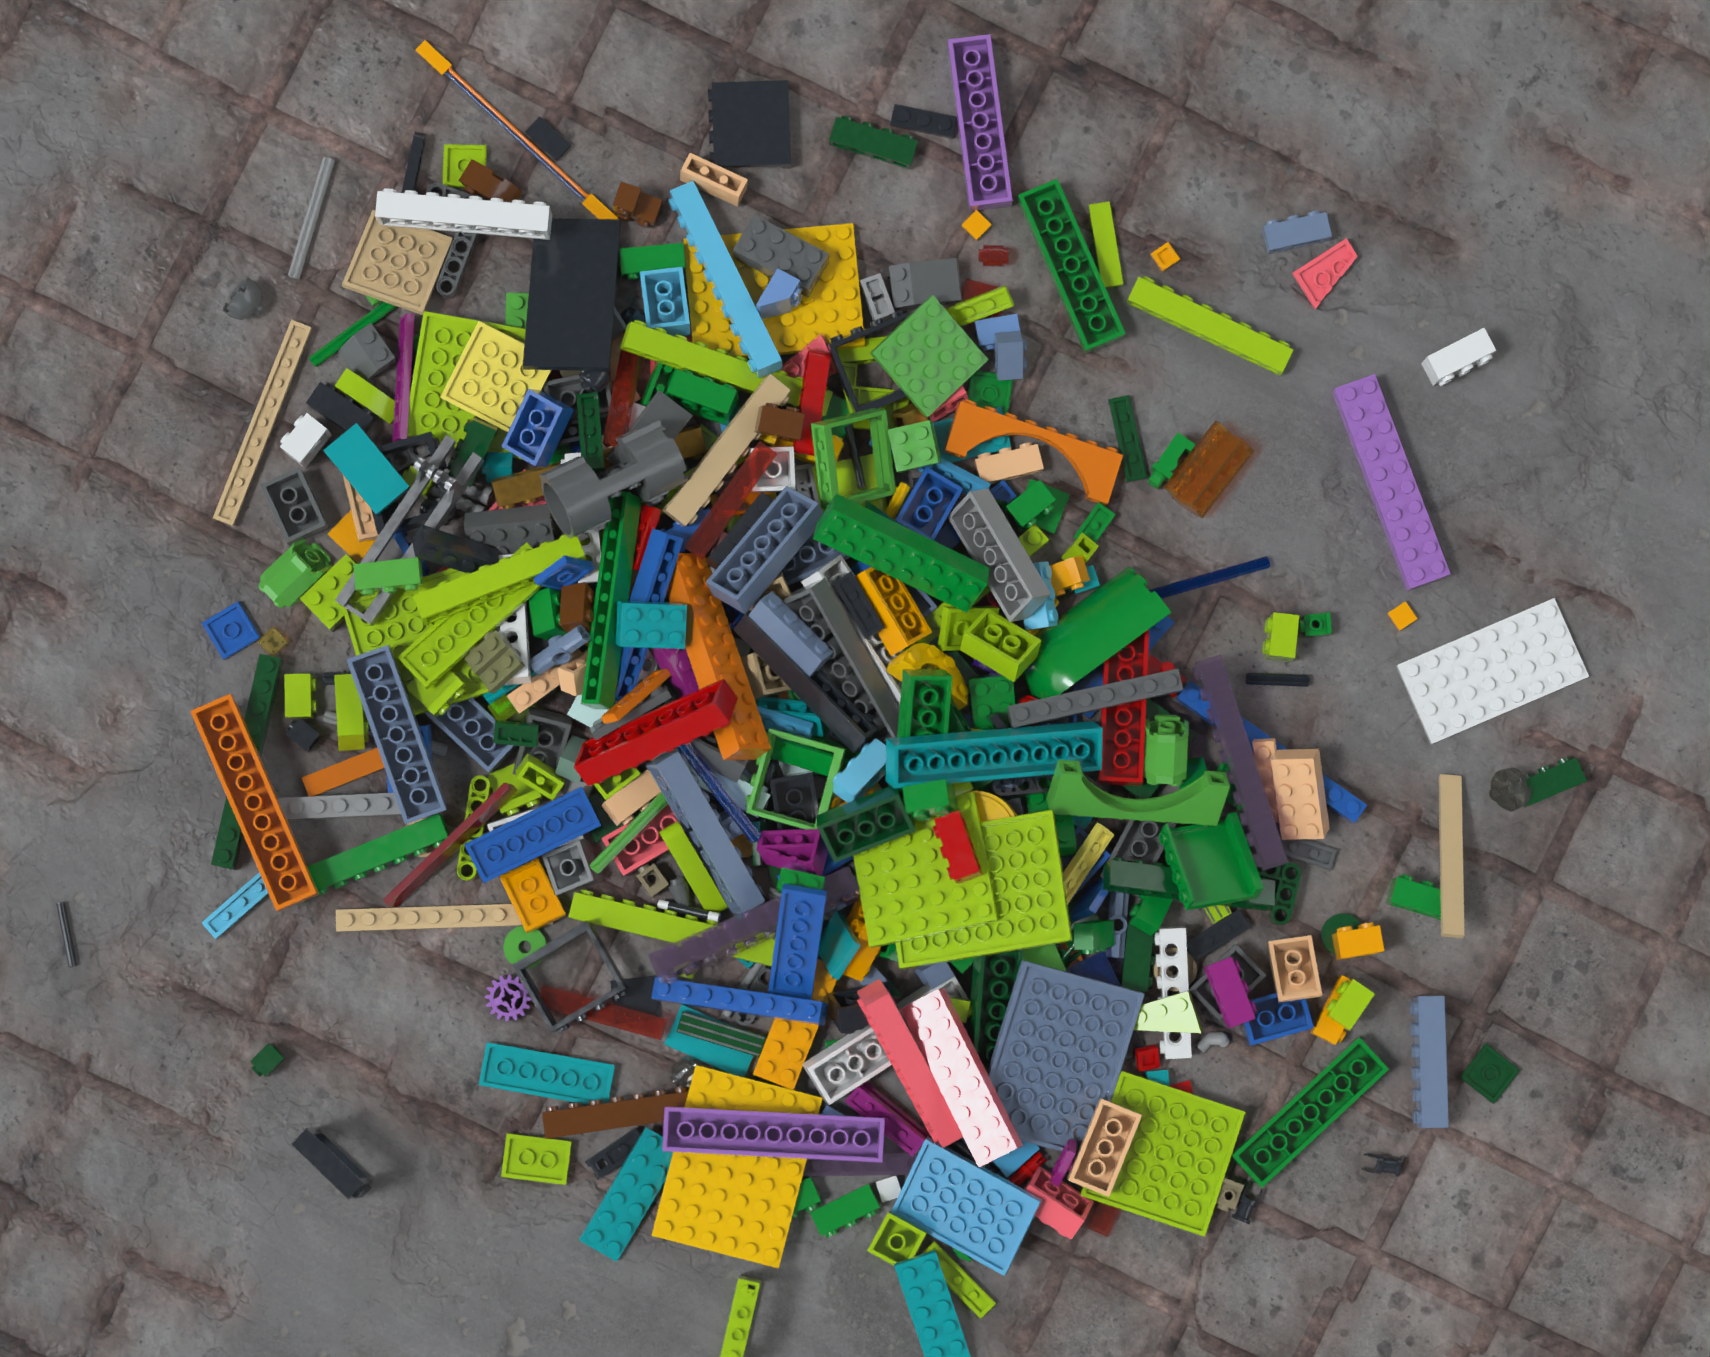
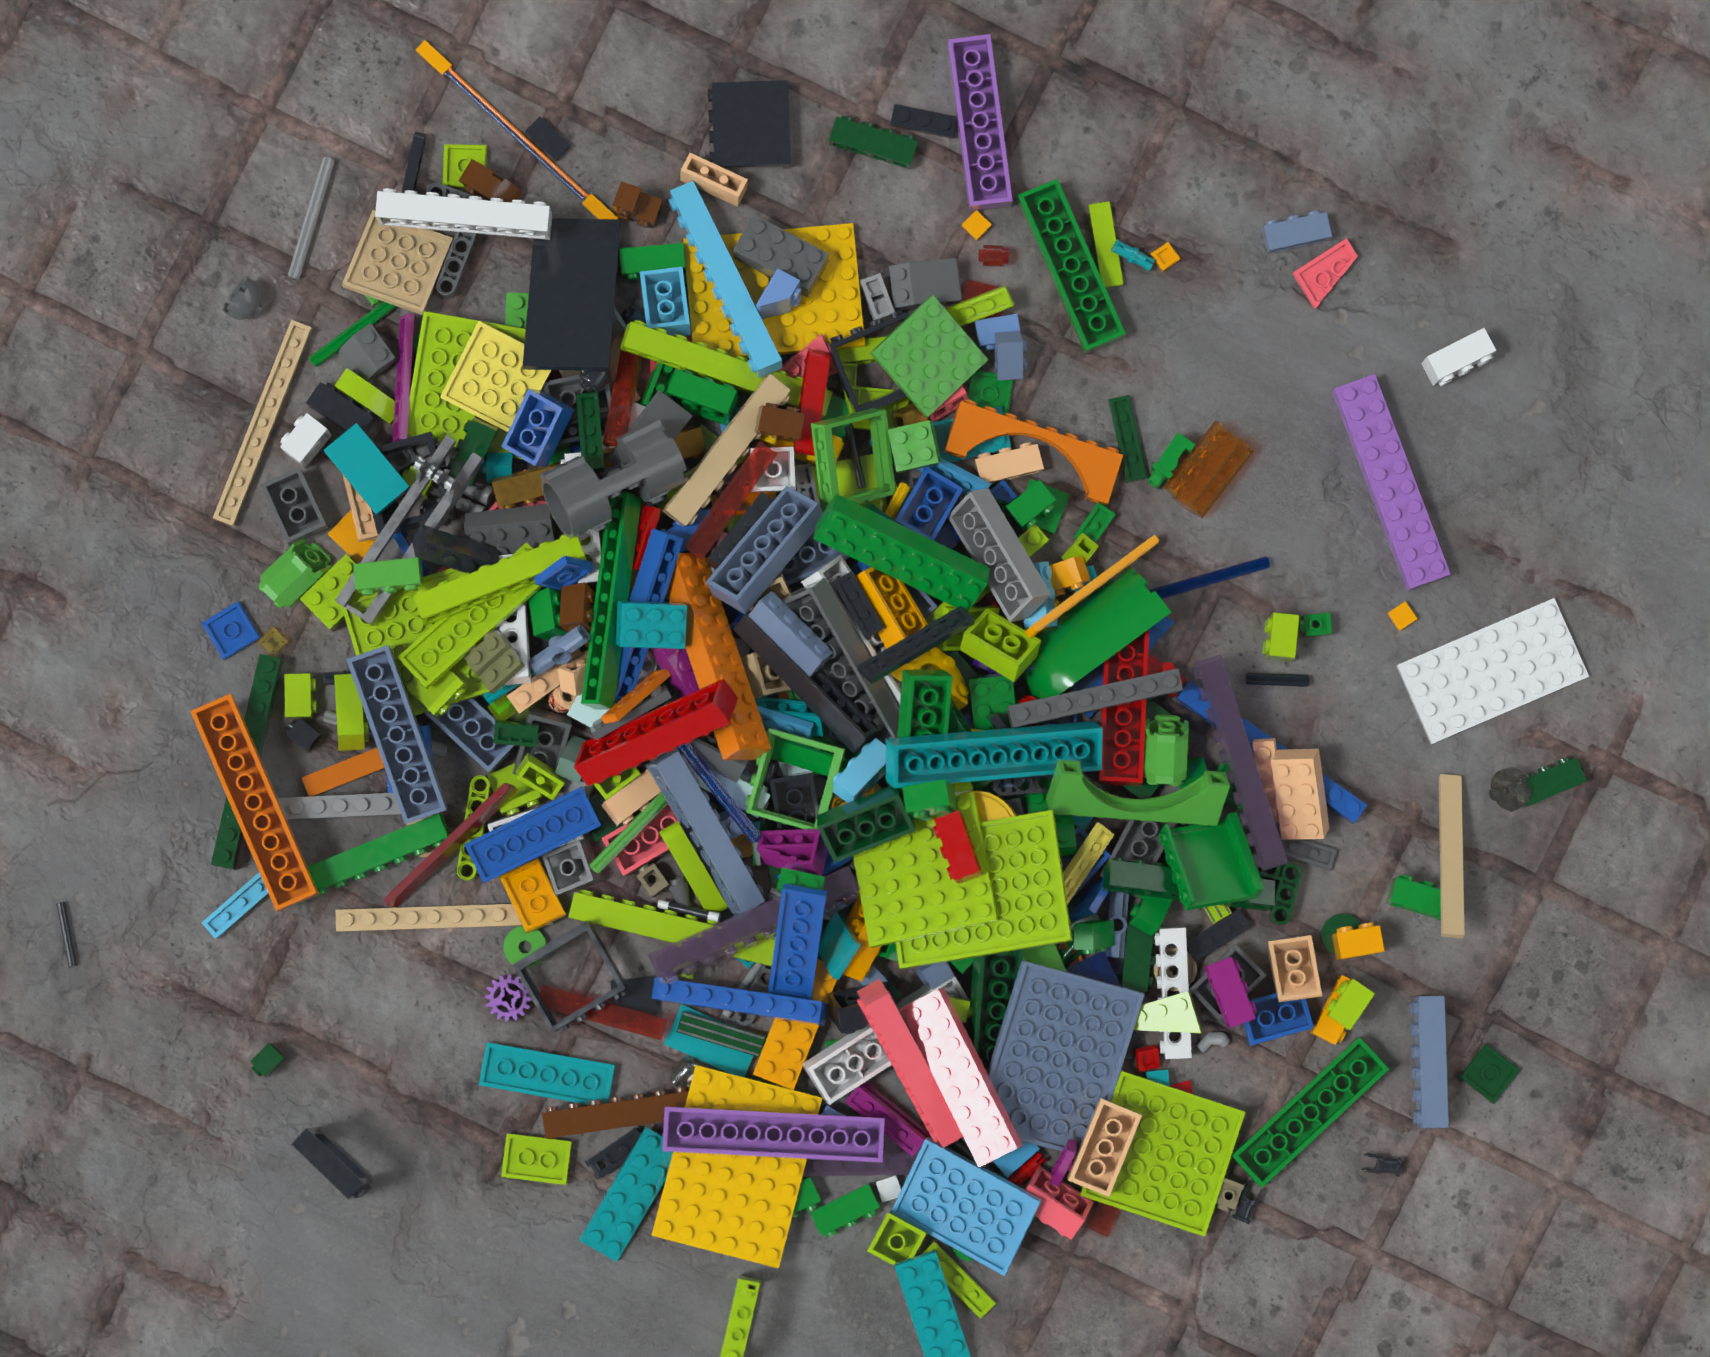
(560, 700): none -> light nougat head
(915, 645): none -> black plate
(1091, 587): none -> light orange tile
(1132, 255): none -> teal pin
(1210, 326): lime brick -> none

